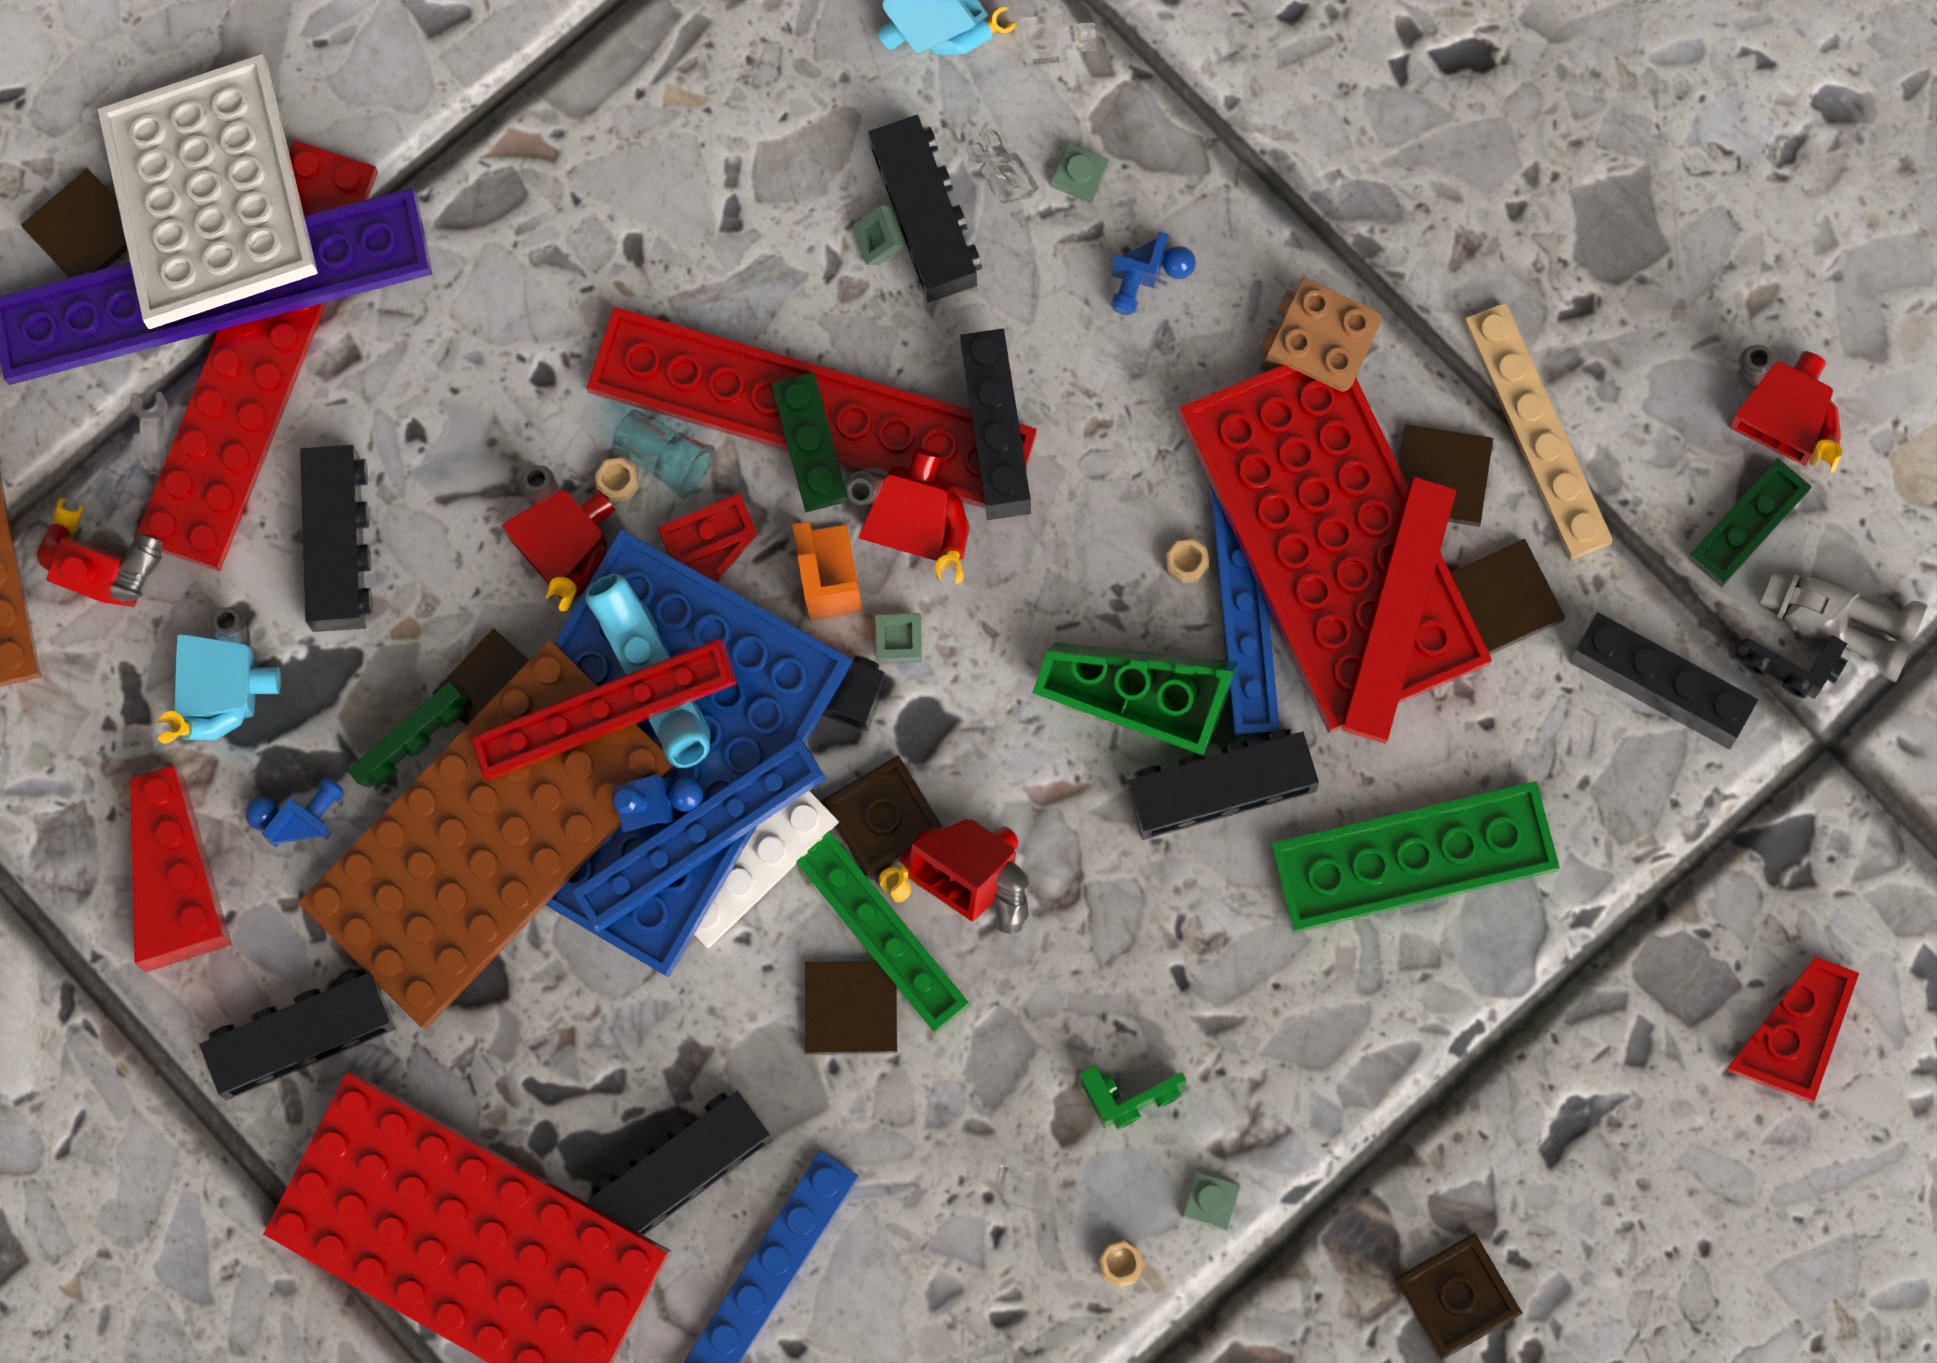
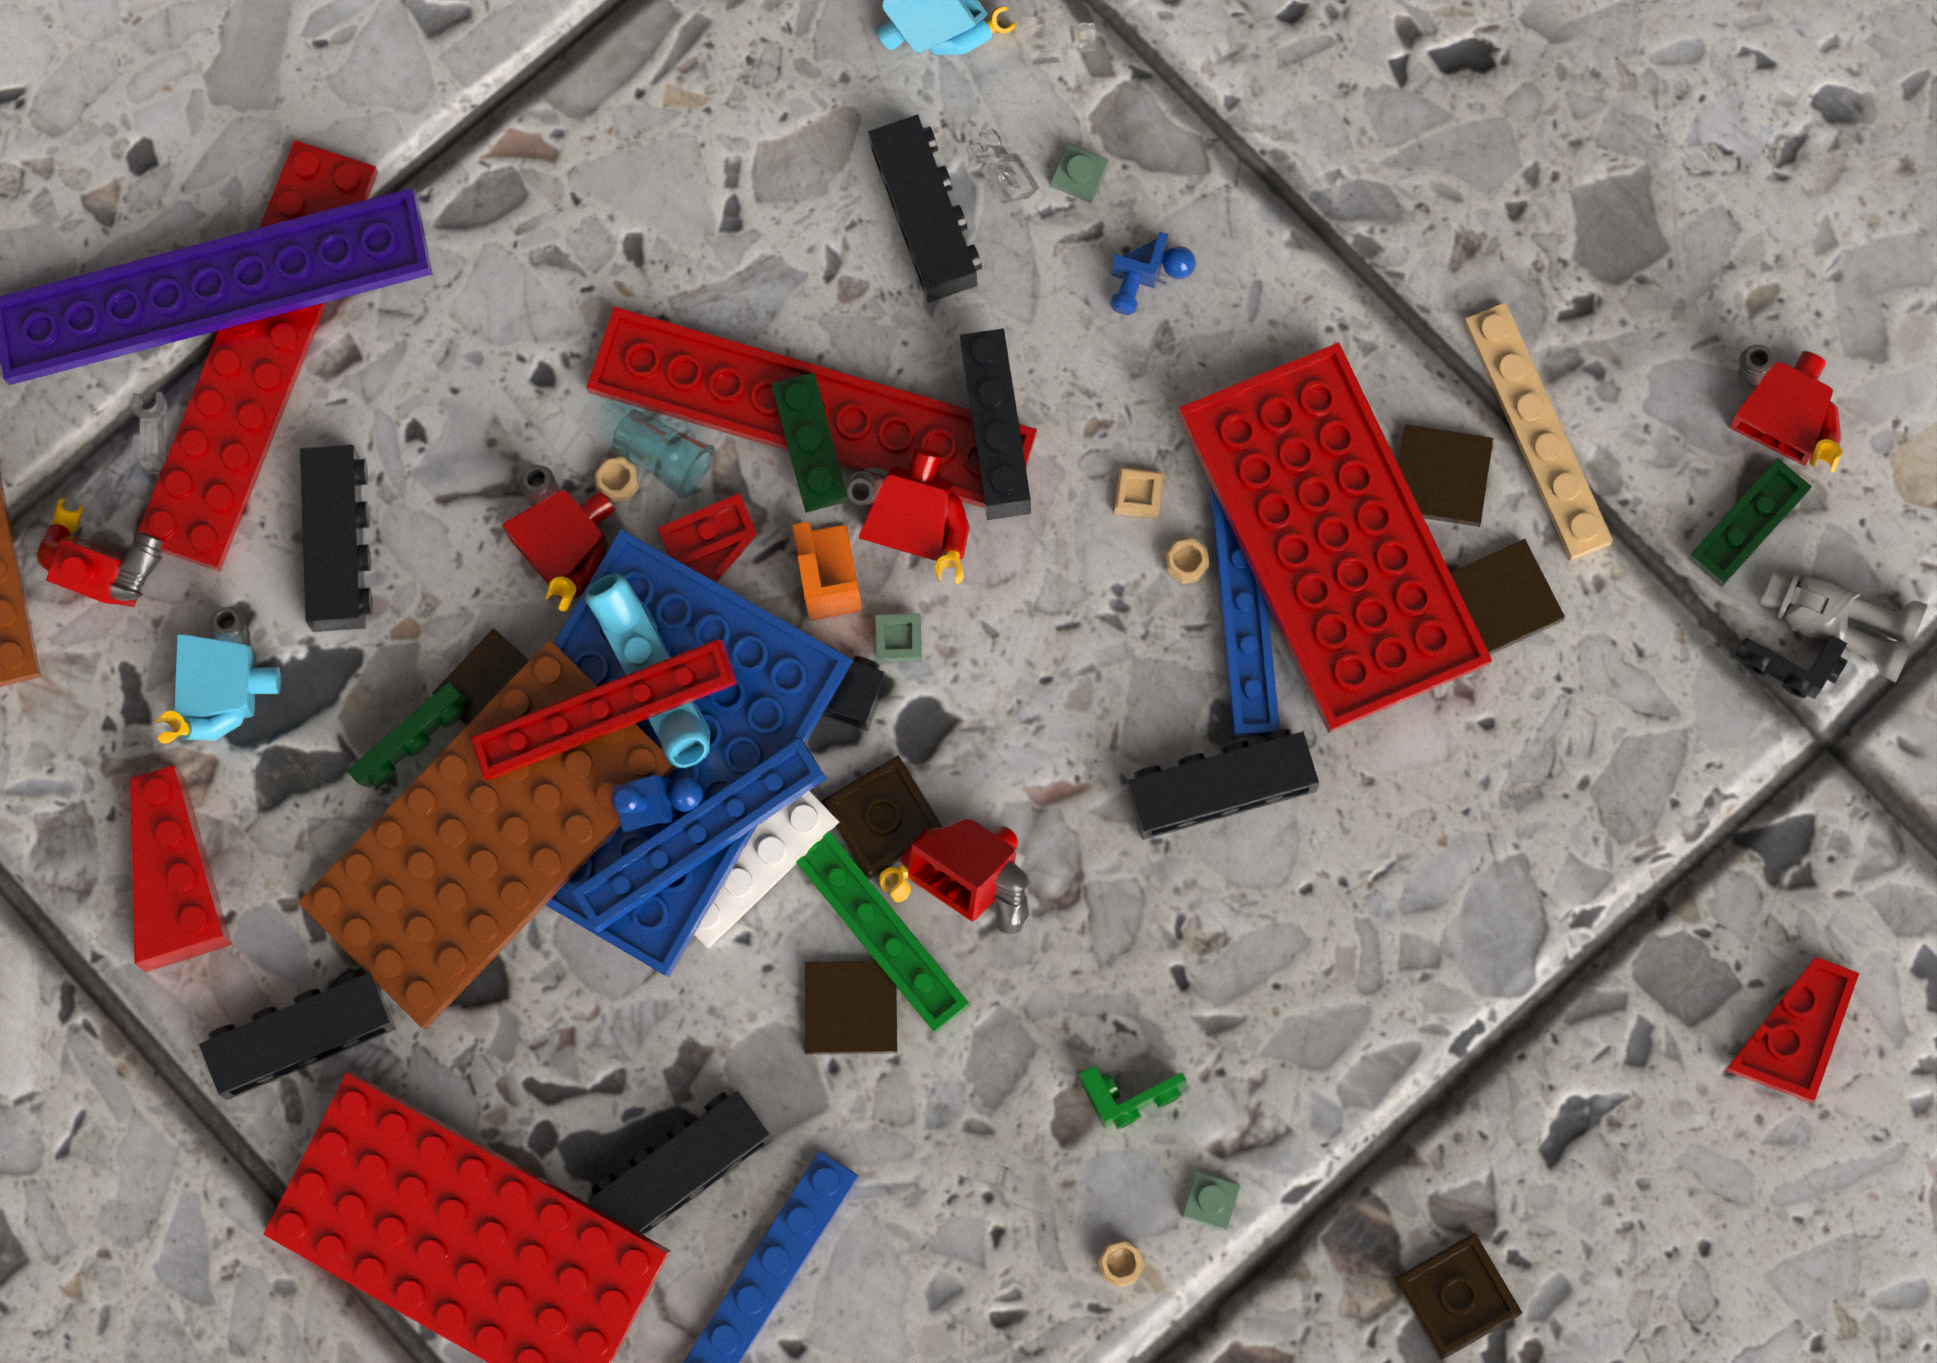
(79, 227): dark brown tile -> none
(206, 192): white plate -> none
(292, 820): blue piece -> none
(879, 235): sand green plate -> none
(1139, 493): none -> tan tile
(1143, 691): green wedge -> none
(1321, 335): medium nougat bracket -> none
(1399, 610): red tile -> none
(1414, 857): green plate -> none
(1664, 680): black brick -> none

